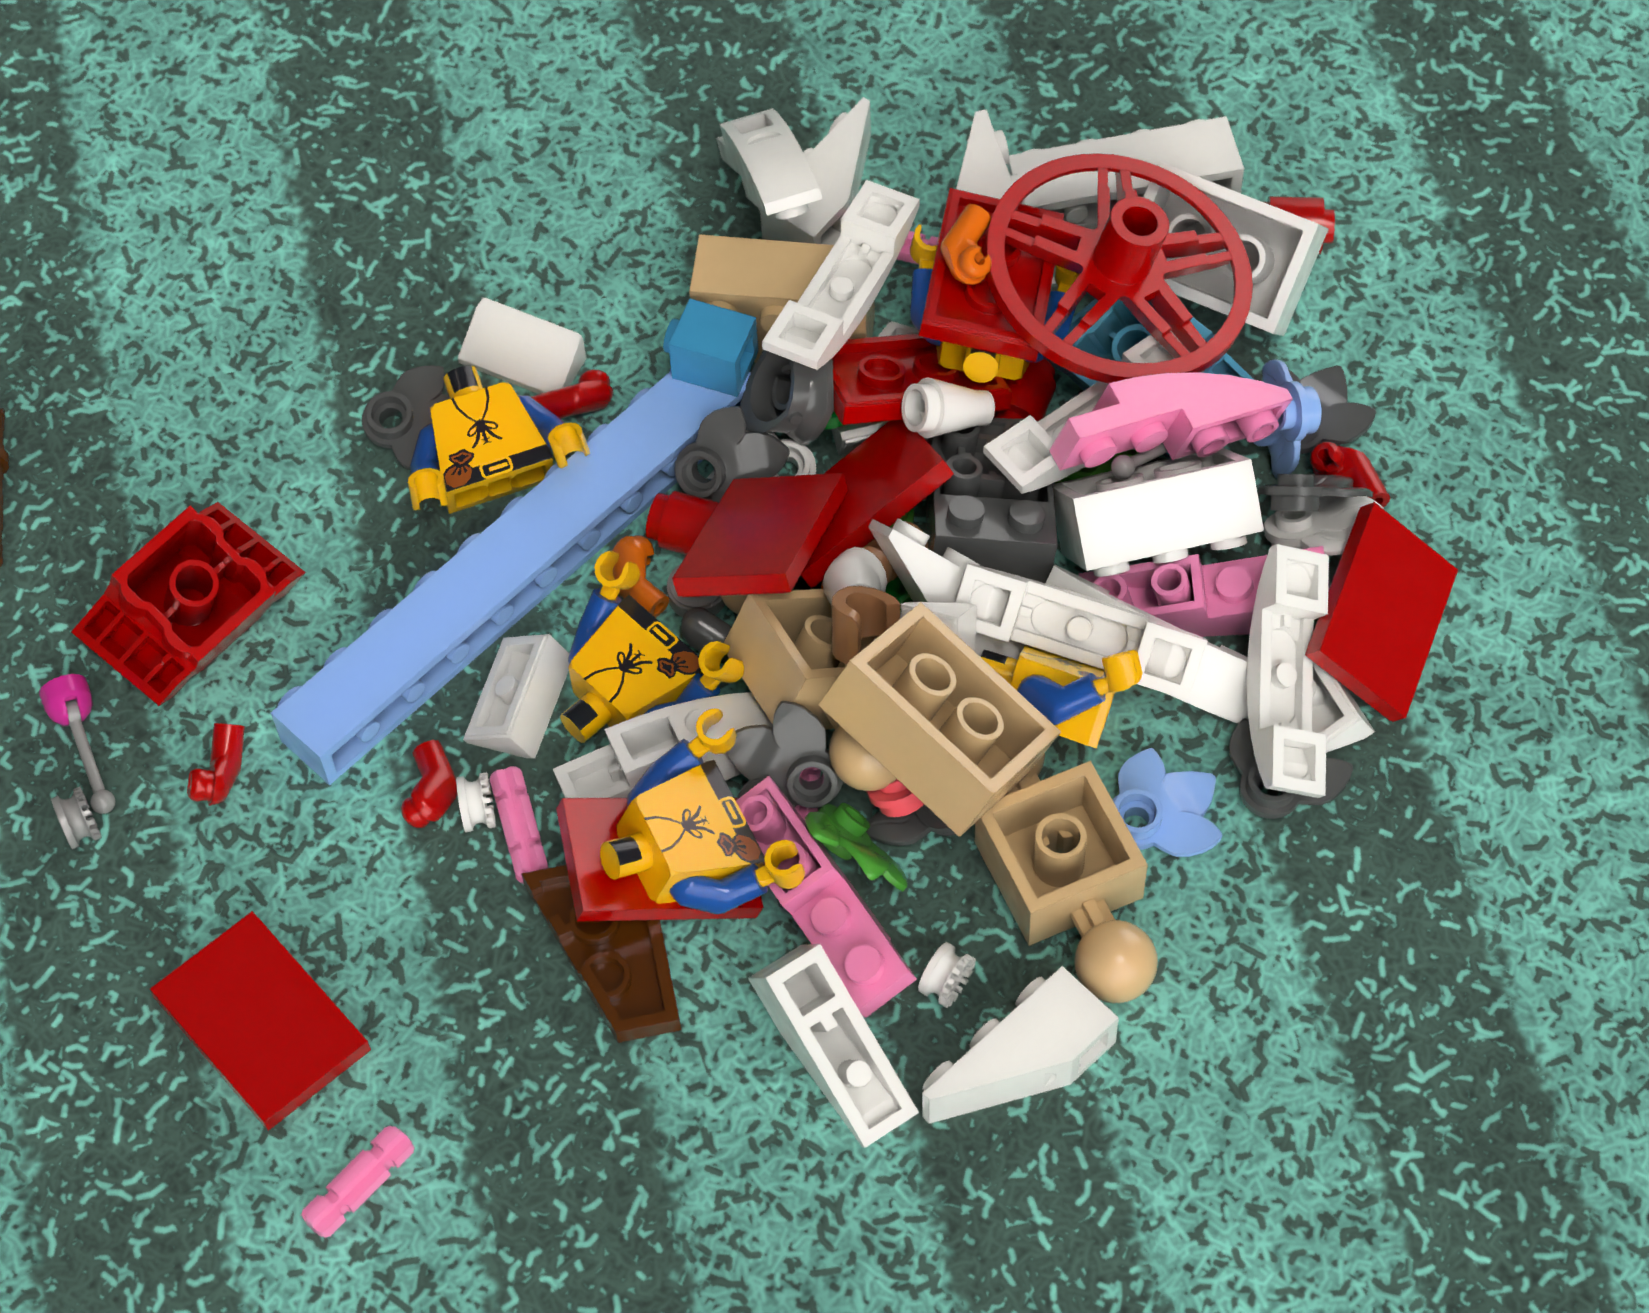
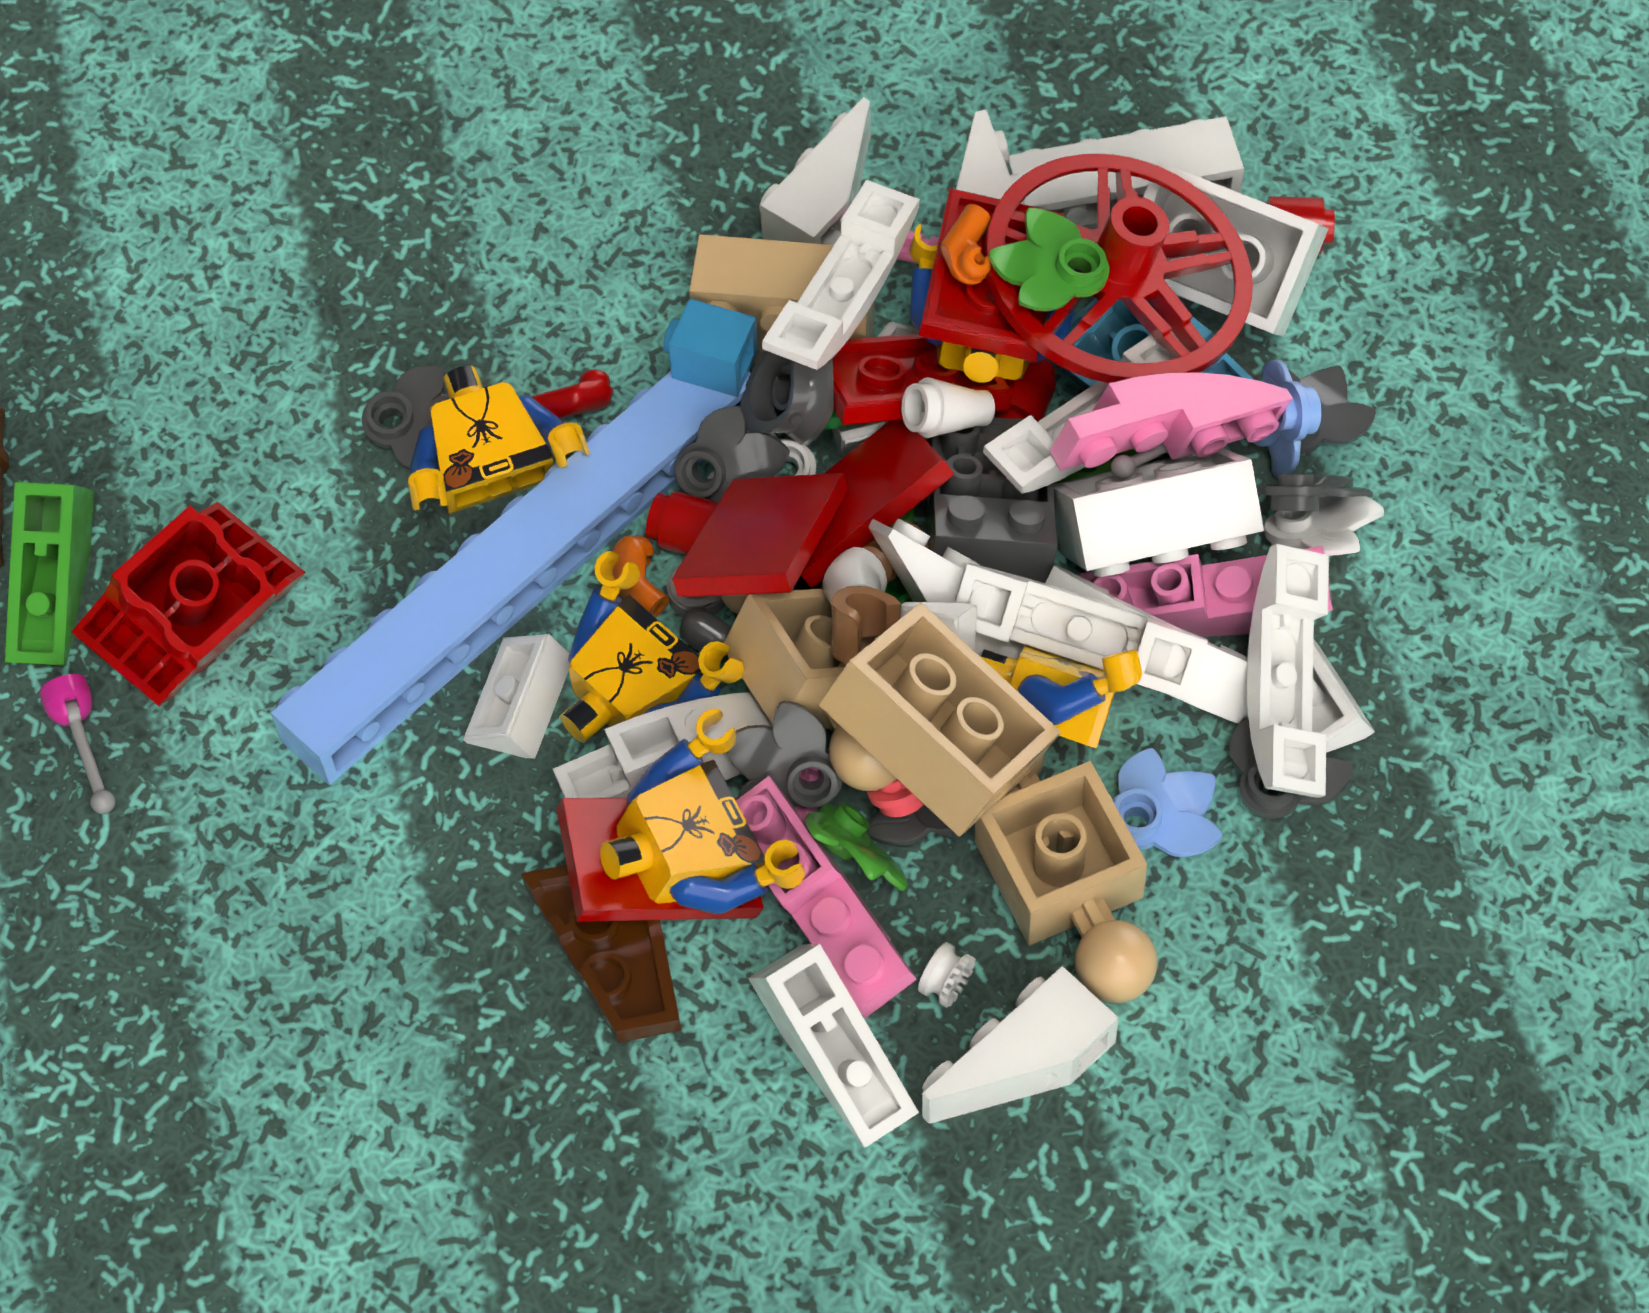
(46, 570): none -> bright green slope
(74, 819): light grey bush -> none
(225, 766): red arm -> none
(260, 1020): red tile -> none
(357, 1181): bright pink axle -> none
(435, 789): red arm -> none
(474, 802): white bush -> none
(518, 821): bright pink axle -> none
(521, 348): white slope -> none
(769, 163): white slope -> none
(1047, 260): none -> bright green plate
(1344, 461): red arm -> none
(1382, 612): red tile -> none

